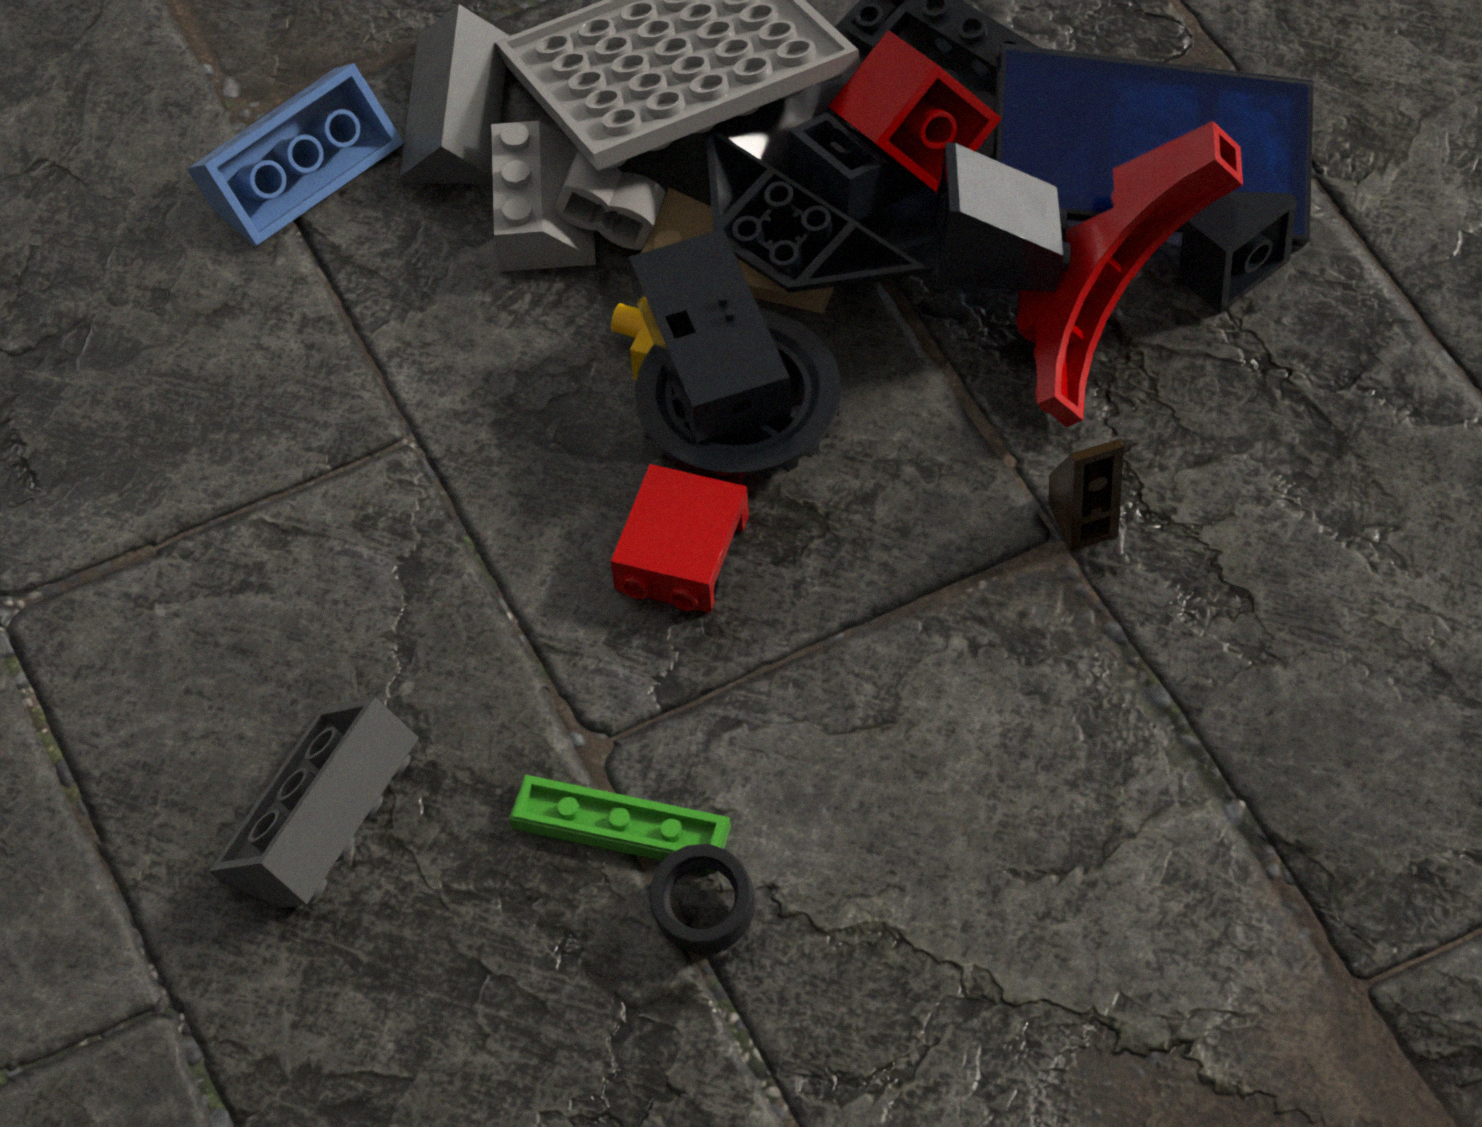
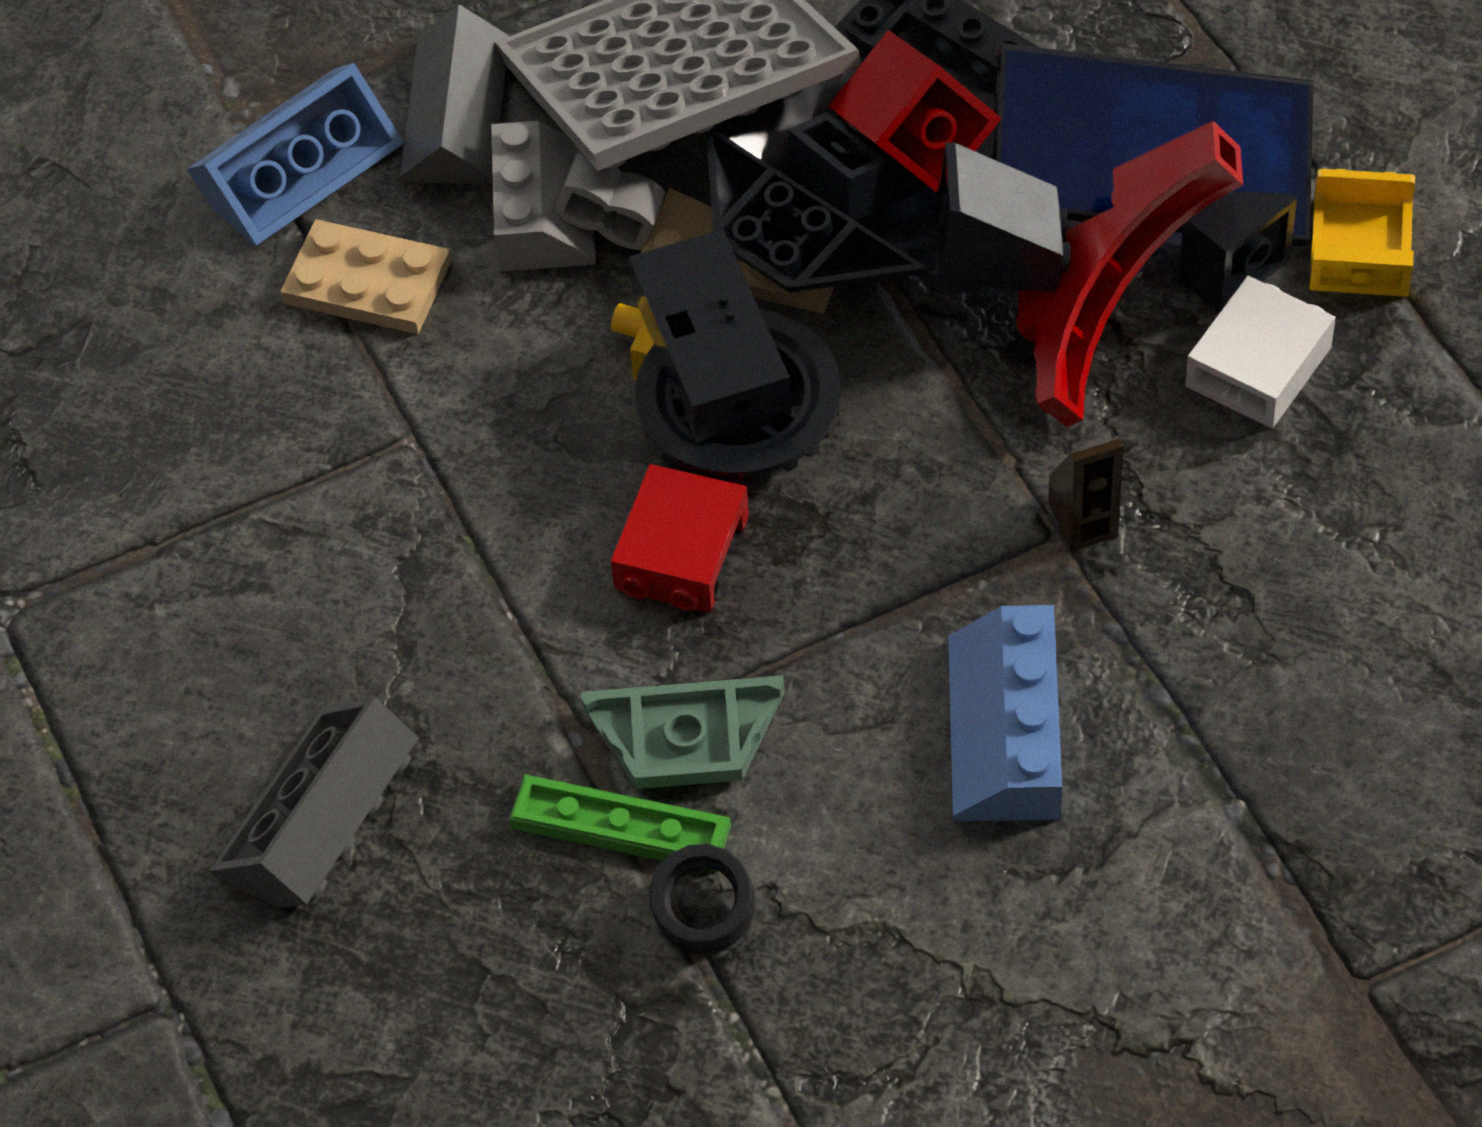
(366, 276): none -> tan plate
(685, 729): none -> sand green wing
(1005, 717): none -> medium blue slope
(1260, 351): none -> white brick
(1362, 232): none -> yellow panel

